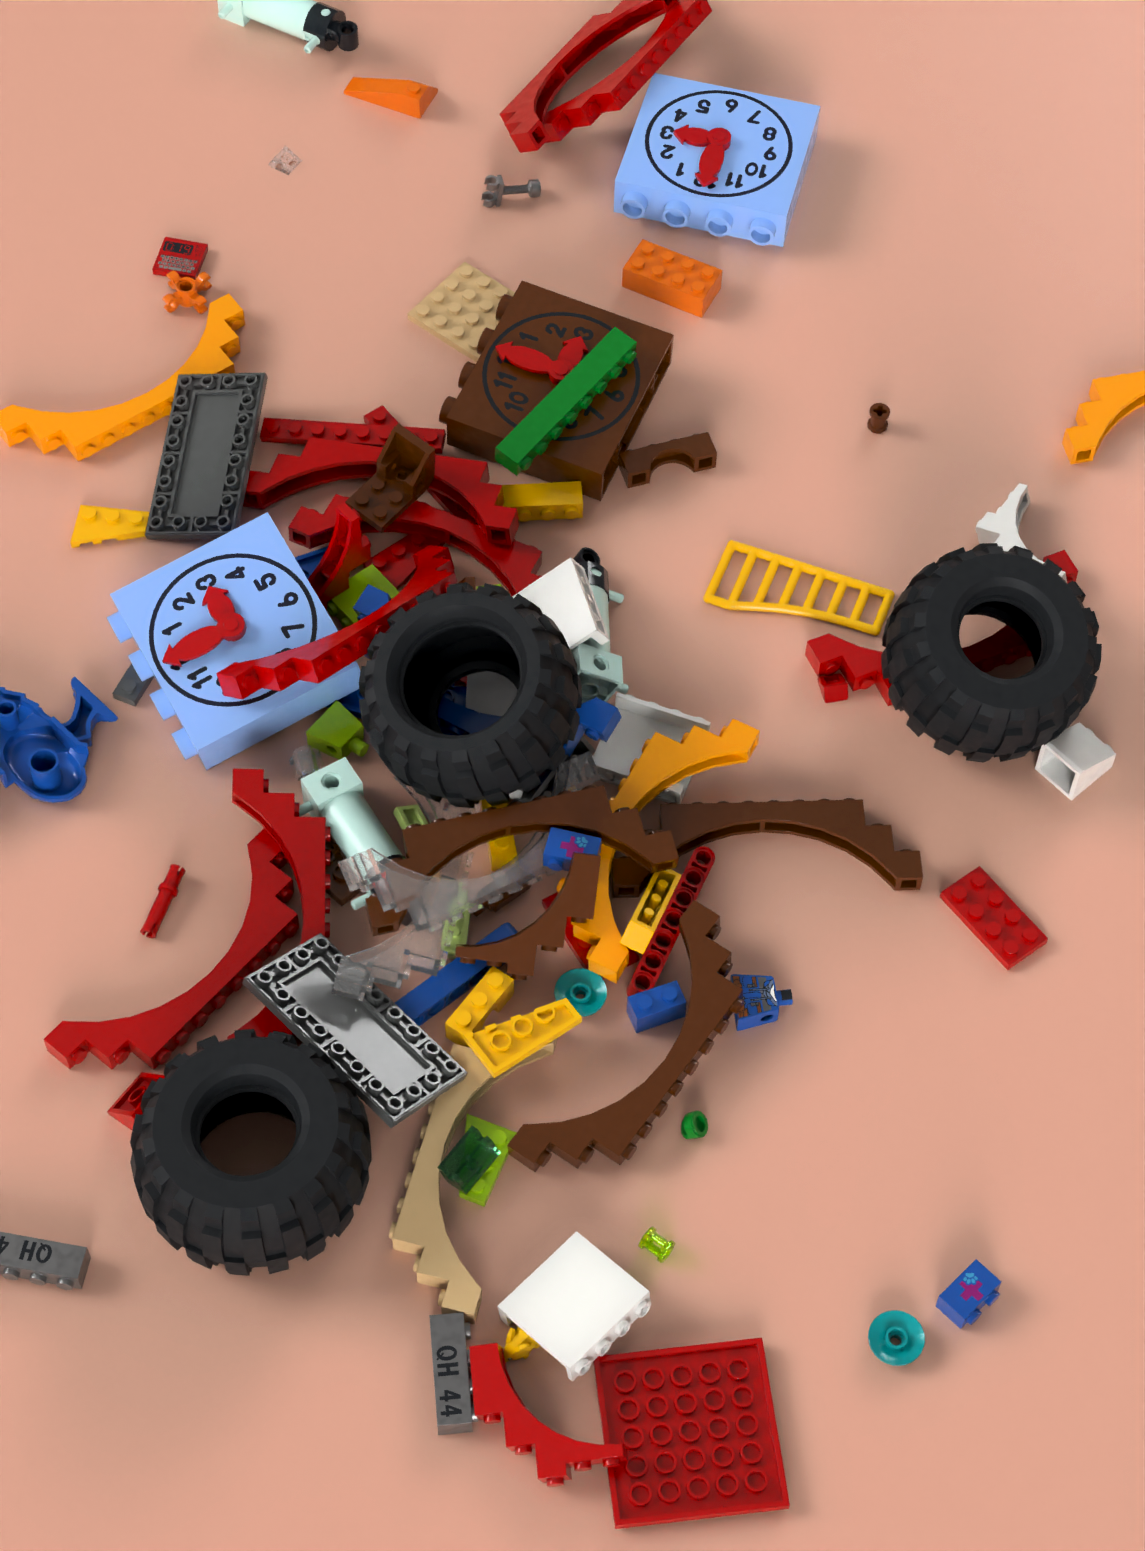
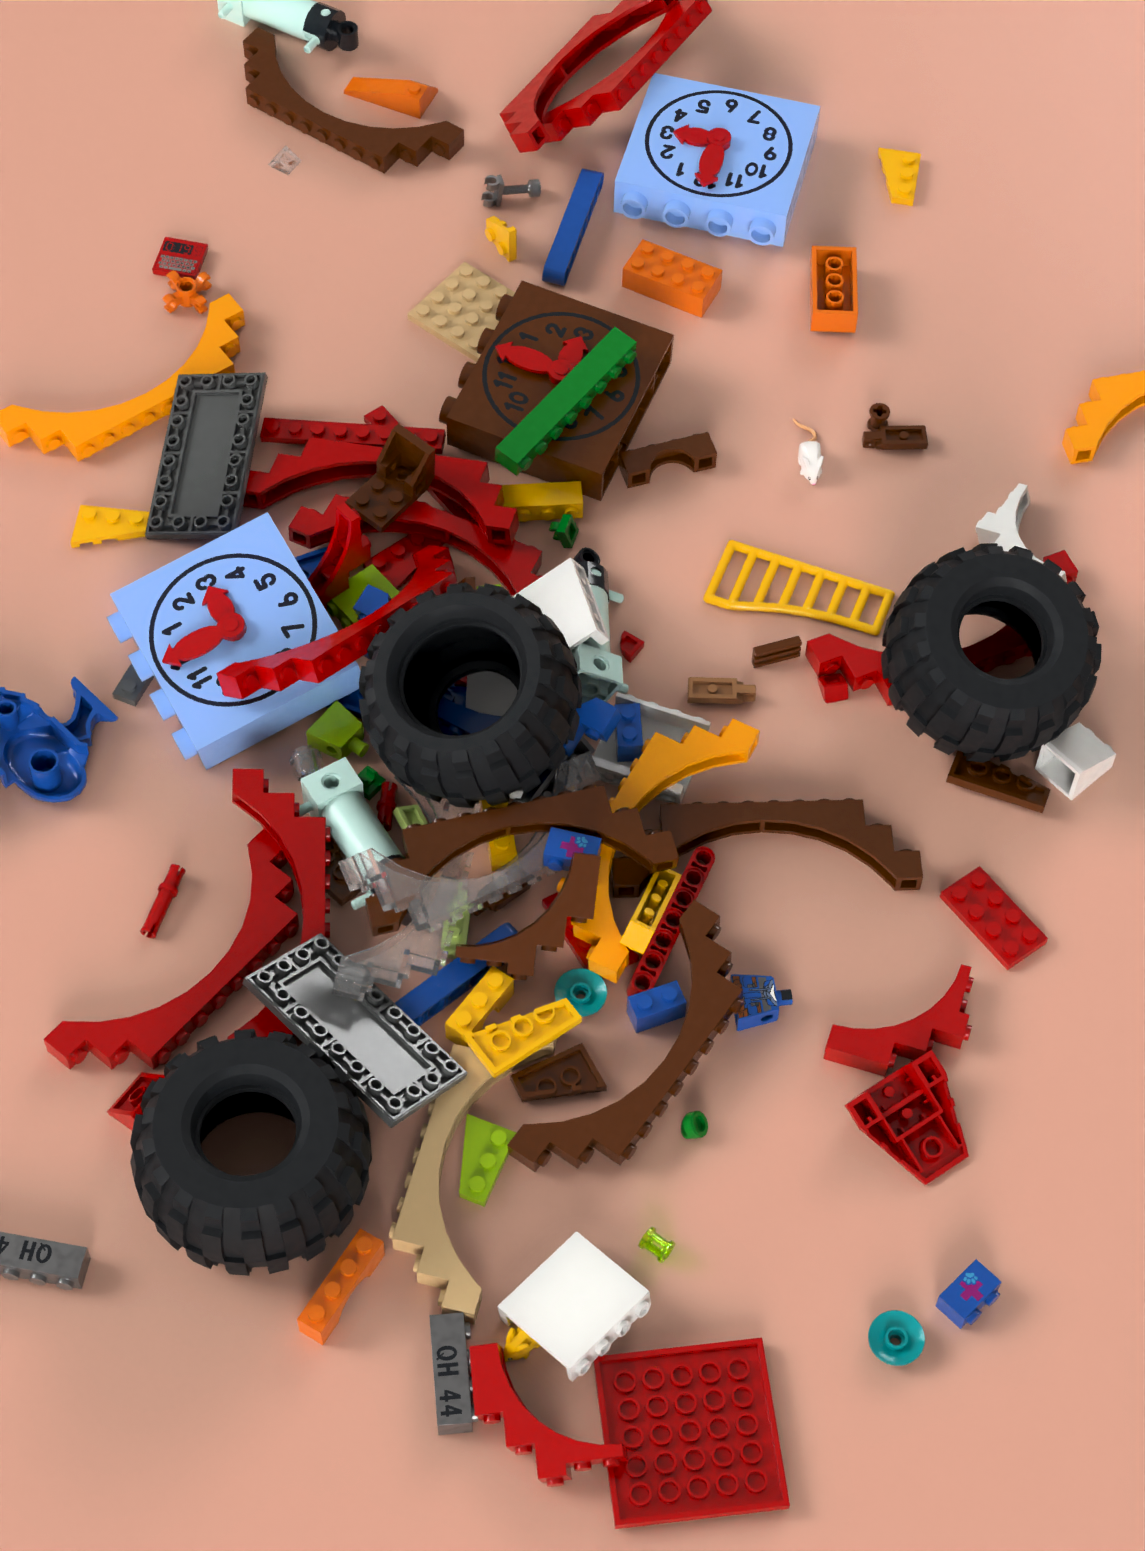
(327, 1303): none -> orange arch
(370, 145): none -> reddish brown arch
(371, 782): none -> green tile
(387, 804): none -> red pin
(468, 1160): clear green hinge -> none
(503, 237): none -> yellow wing
(559, 1076): none -> reddish brown wing
(565, 530): none -> green tile
(573, 227): none -> blue beam
(629, 733): none -> blue brick
(630, 646): none -> red tile
(719, 691): none -> medium nougat hinge
(776, 651): none -> reddish brown tile
(810, 456): none -> white animal
(833, 289): none -> orange brick
(877, 1048): none -> red arch
(896, 438): none -> reddish brown hinge
(900, 173): none -> yellow wing
(913, 1118): none -> red wedge
(998, 783): none -> reddish brown wing

